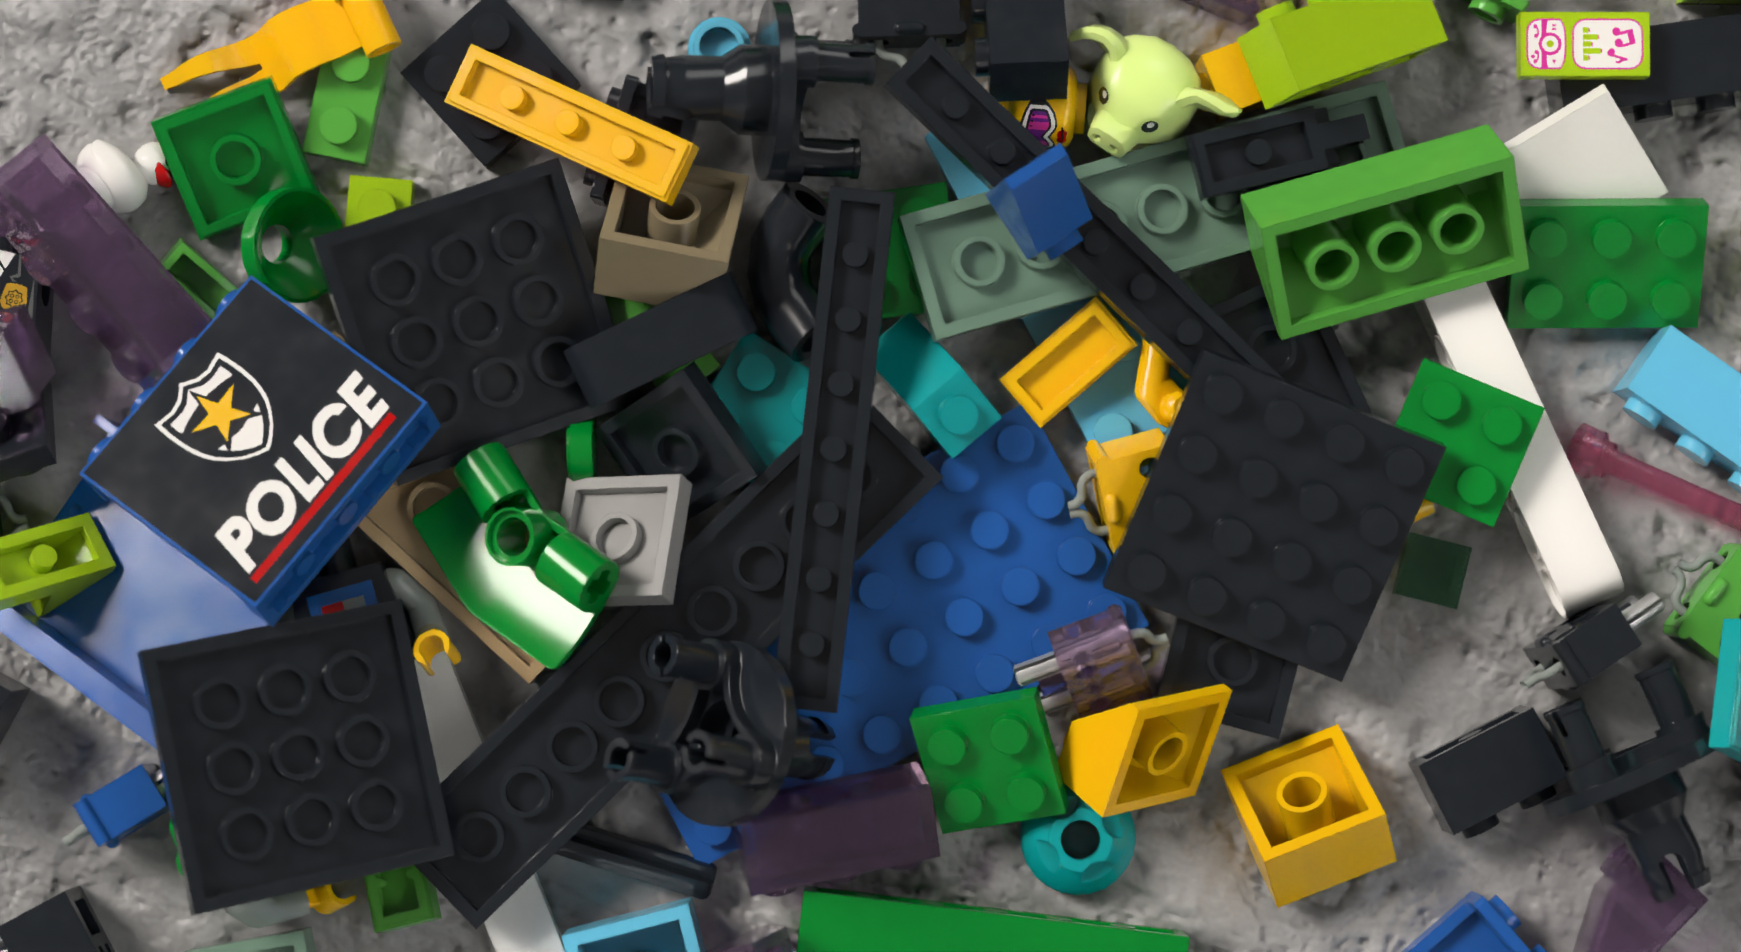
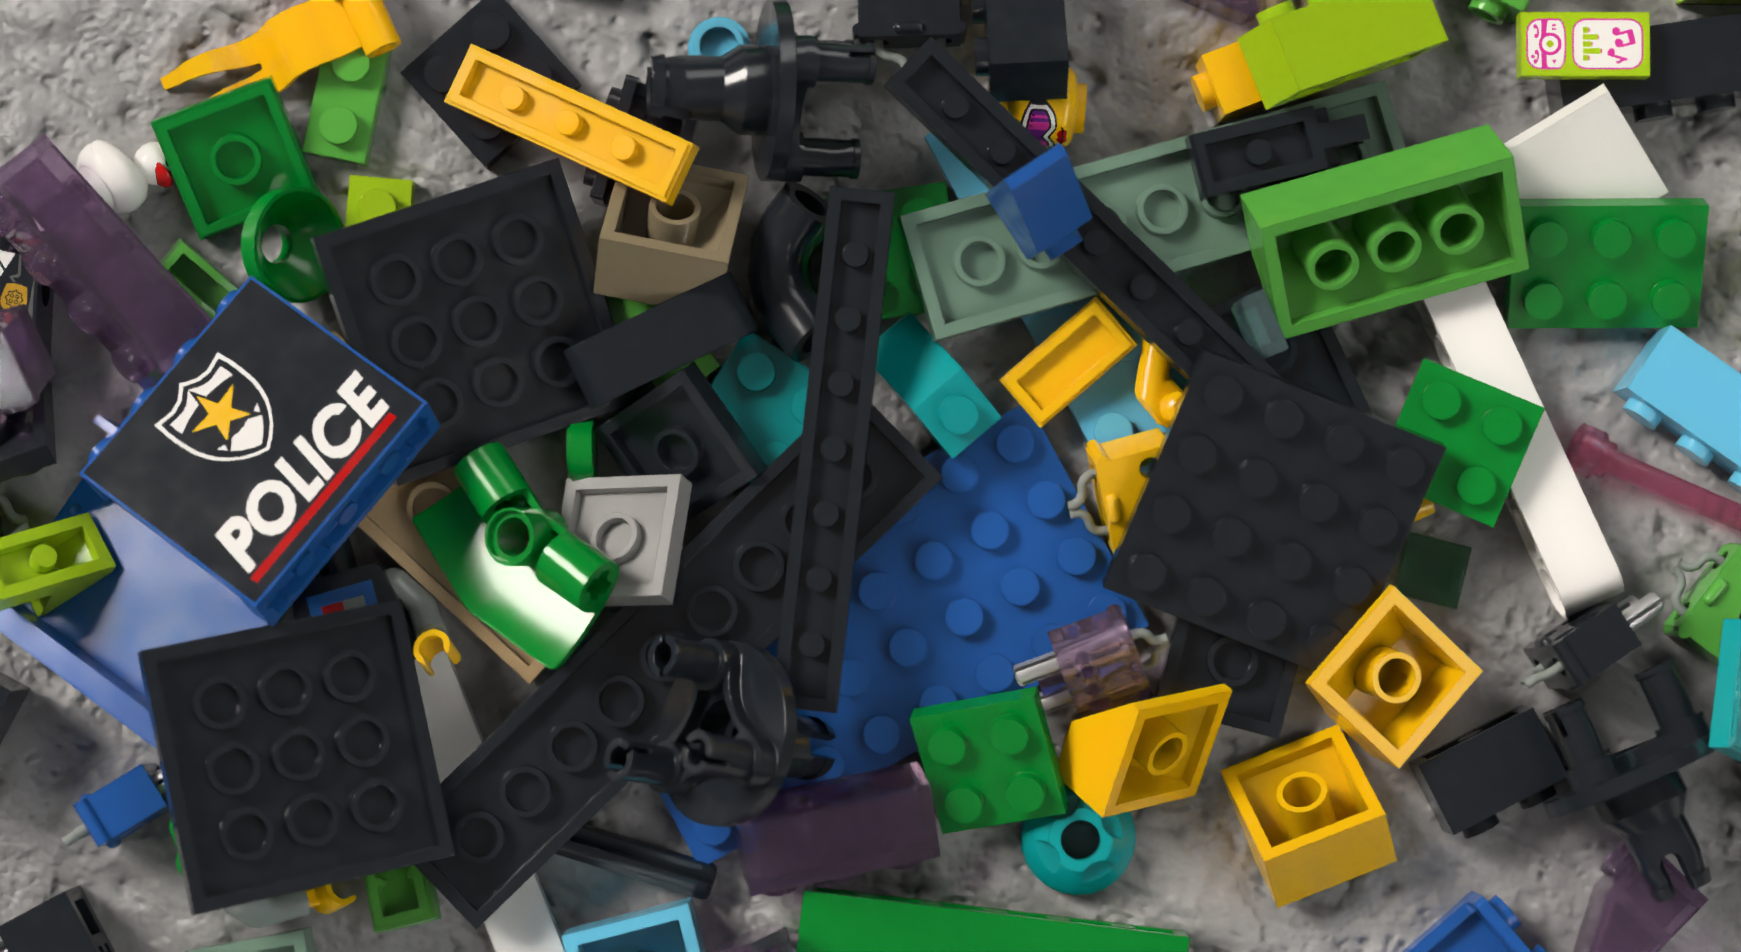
(1142, 92): yellowish green piece -> none
(1259, 324): none -> clear light blue tile
(1392, 678): none -> yellow slope

